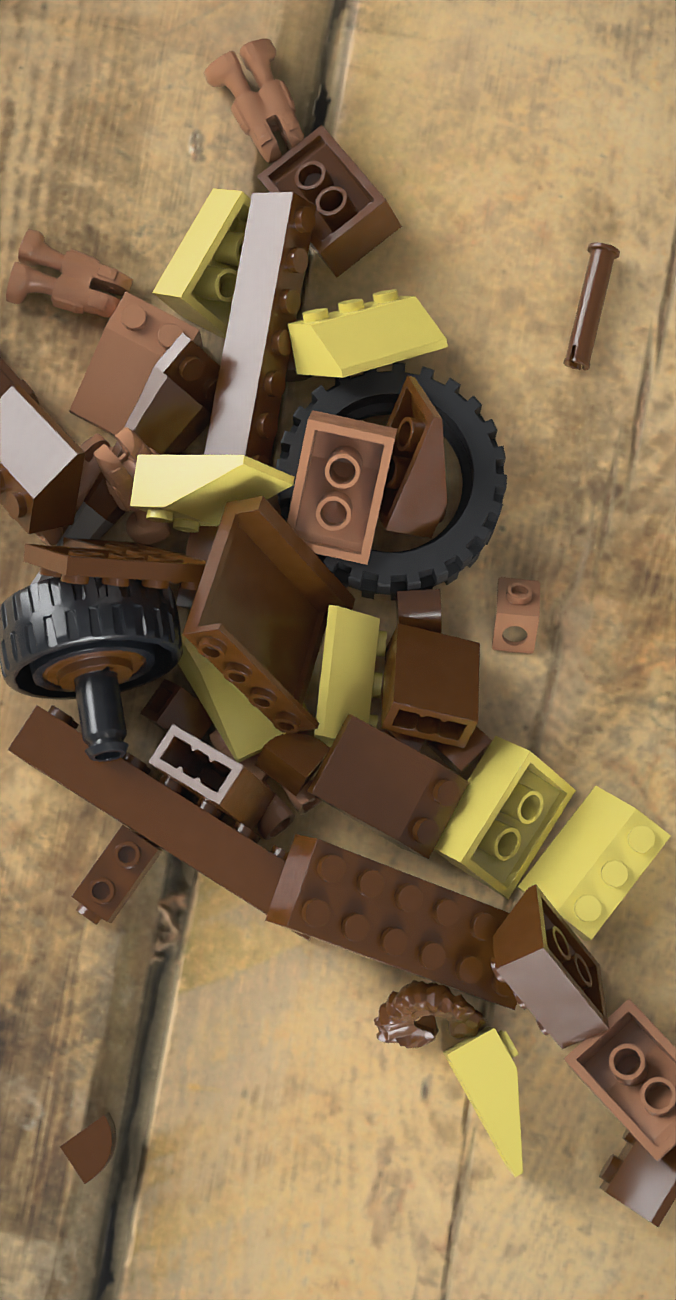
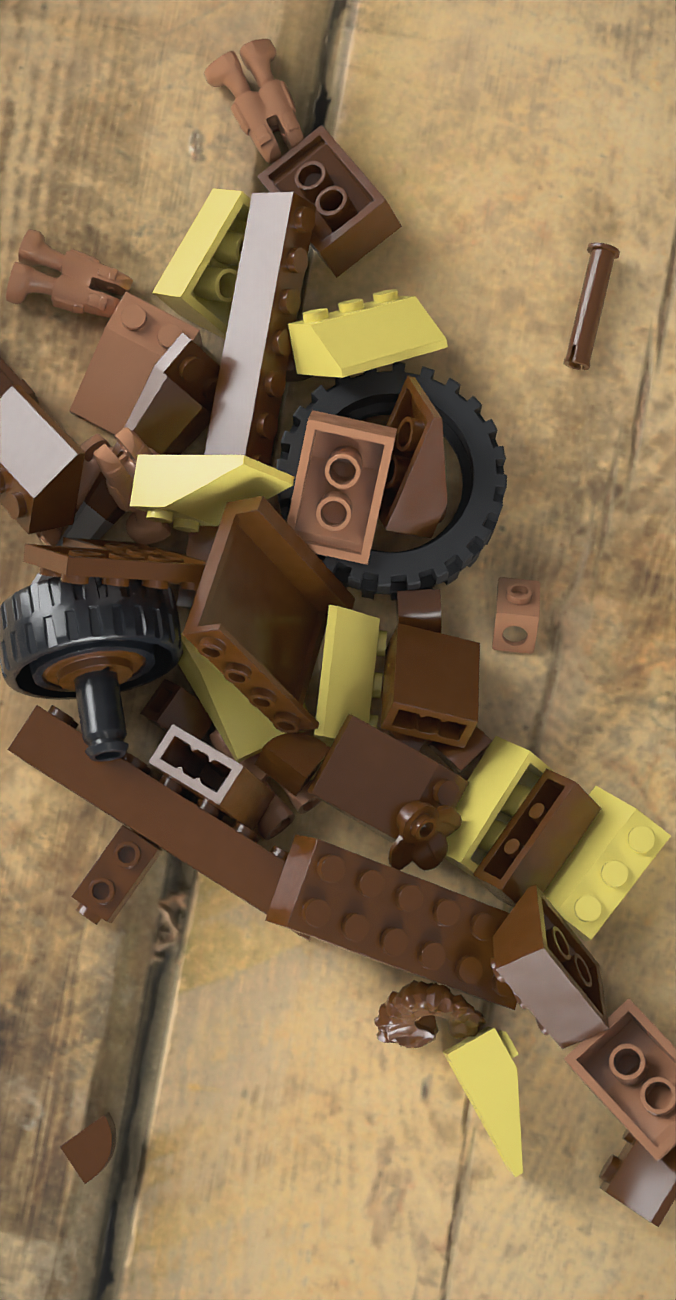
(423, 835): none -> reddish brown plate
(537, 838): none -> reddish brown brick

